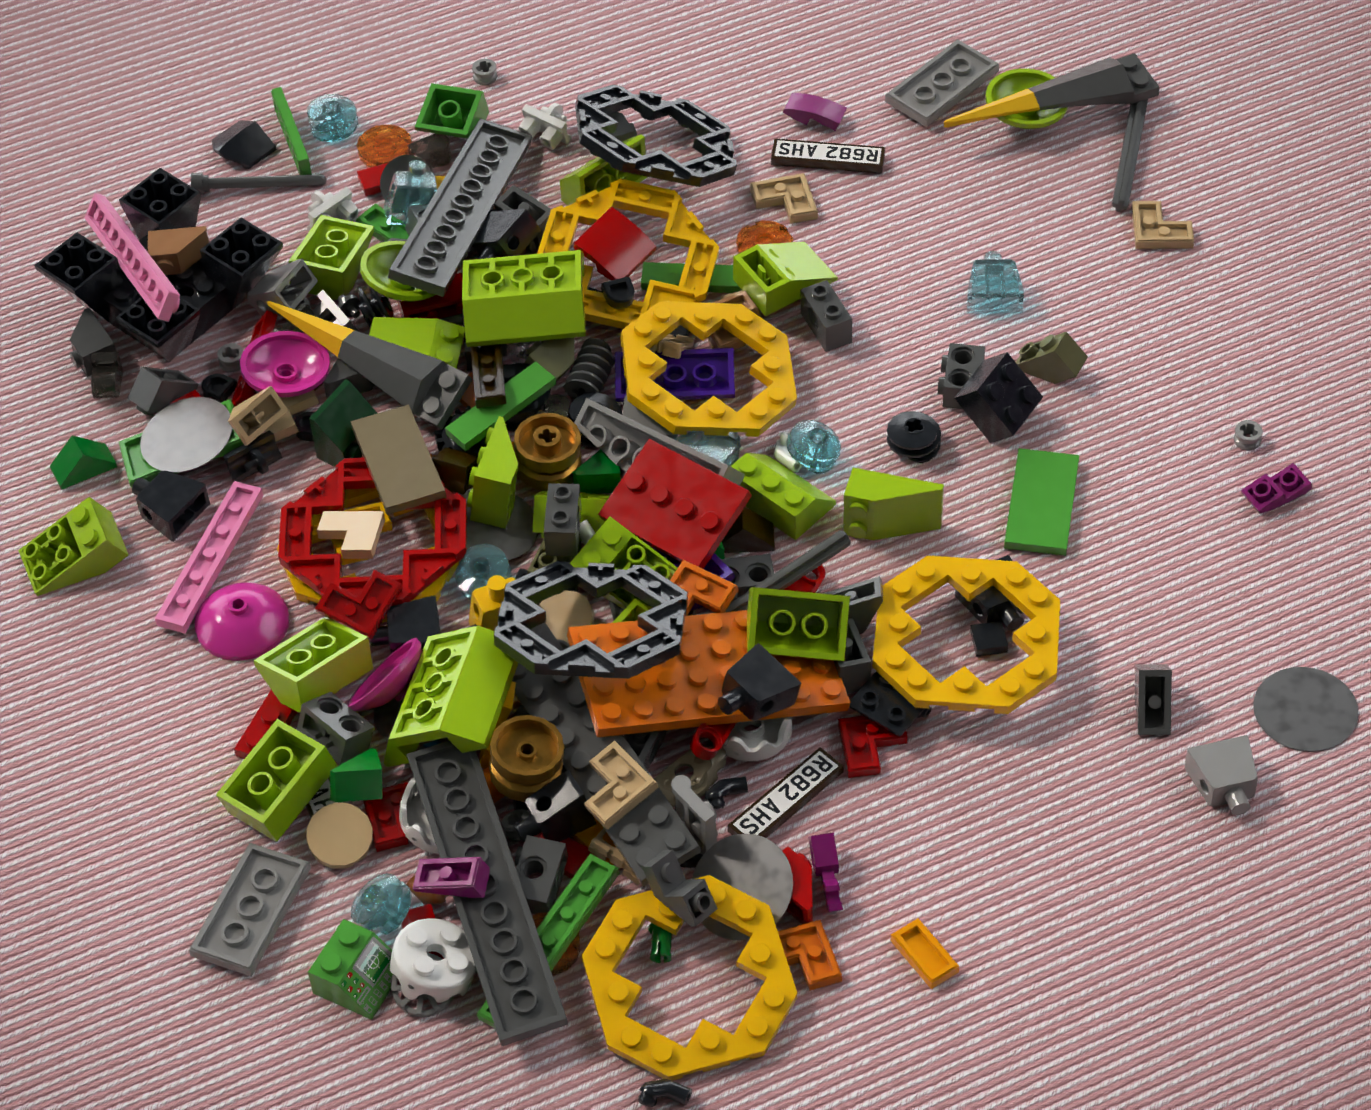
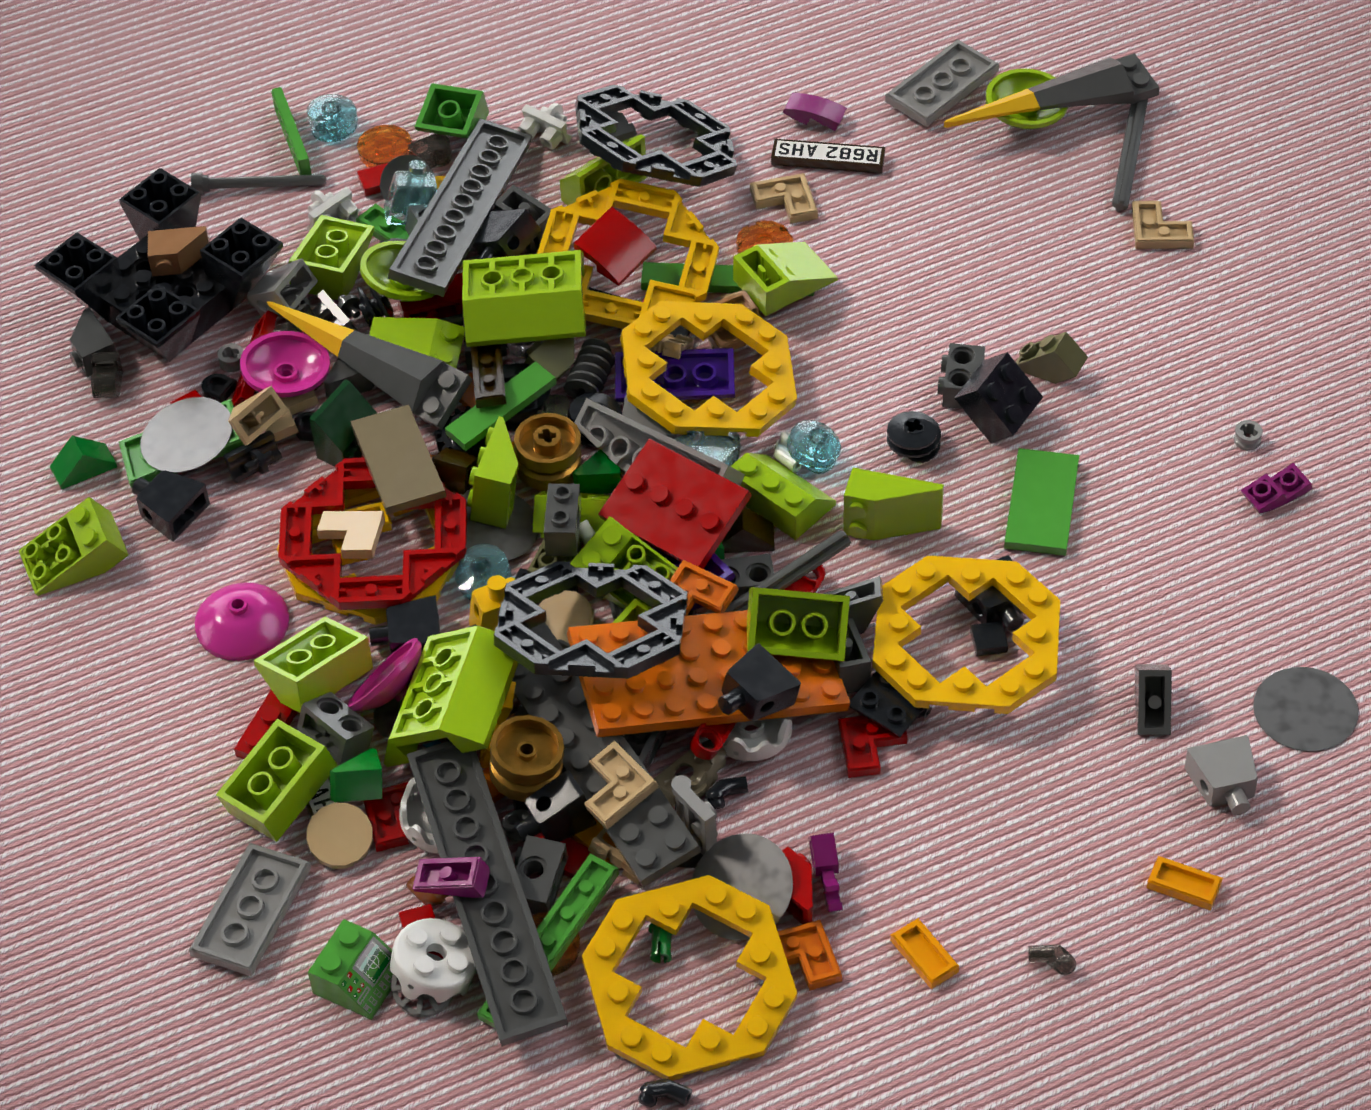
(132, 258): bright pink plate -> none
(158, 387): dark grey slope -> none
(209, 557): bright pink plate -> none
(243, 144): black slope -> none
(360, 612): red tile -> none
(382, 904): clear light blue piece -> none
(482, 77): light grey bush -> none
(618, 292): black tile -> none
(683, 896): dark grey slope -> none
(788, 795): tile -> none
(826, 316): dark grey brick -> none
(994, 286): clear light blue torso -> none
(1054, 956): none -> clear smoke arm
(1184, 883): none -> light orange tile

